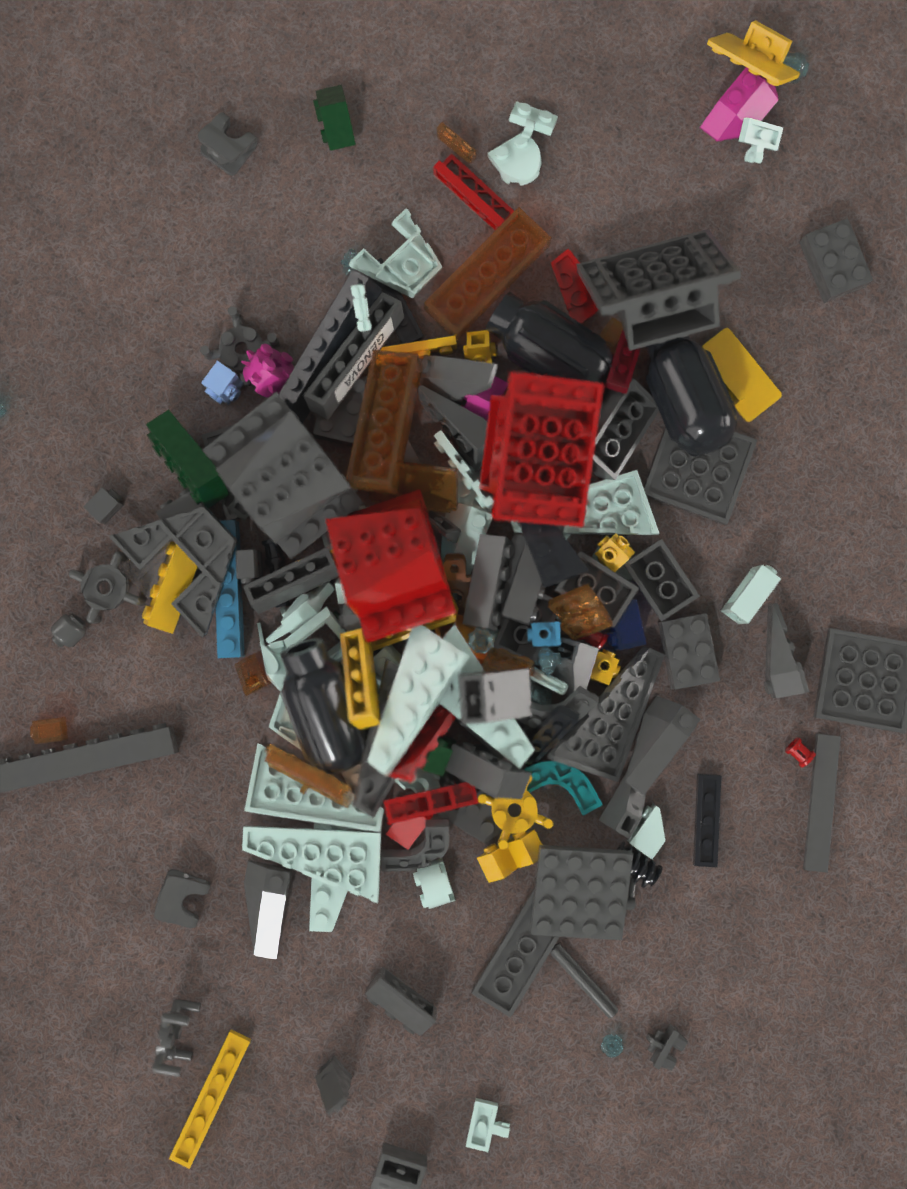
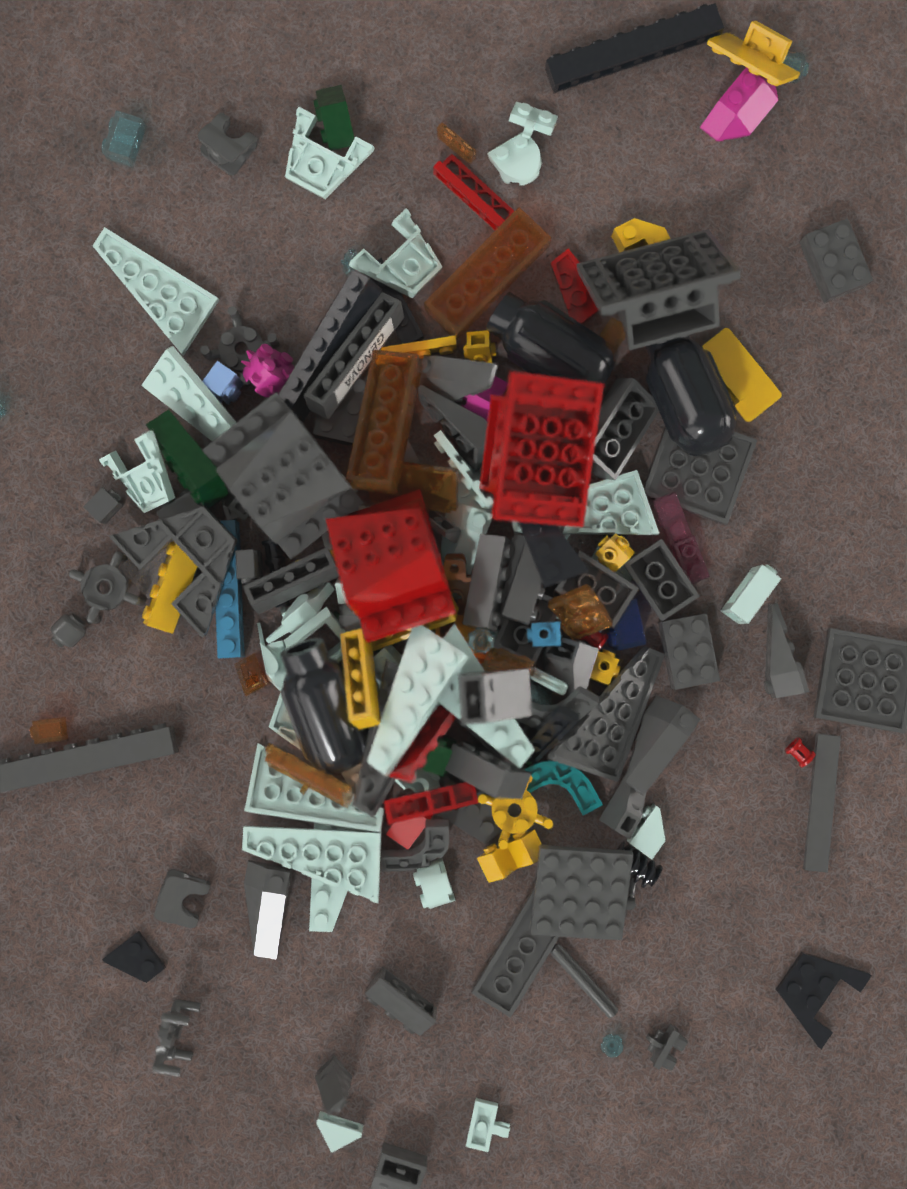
(123, 139): none -> clear light blue brick
(136, 958): none -> black wing
(149, 481): none -> light aqua wing
(167, 296): none -> light aqua wing
(187, 395): none -> light aqua wing
(210, 1099): yellow plate -> none
(316, 166): none -> light aqua wing
(338, 1131): none -> light aqua slope
(361, 307): light aqua axle -> none
(548, 660): clear light blue piece -> none
(622, 366): dark red plate -> none
(633, 47): none -> black brick
(637, 234): none -> yellow brick
(680, 538): none -> clear pink slope
(707, 820): black plate -> none
(761, 137): light aqua plate -> none
(808, 987): none -> black wing

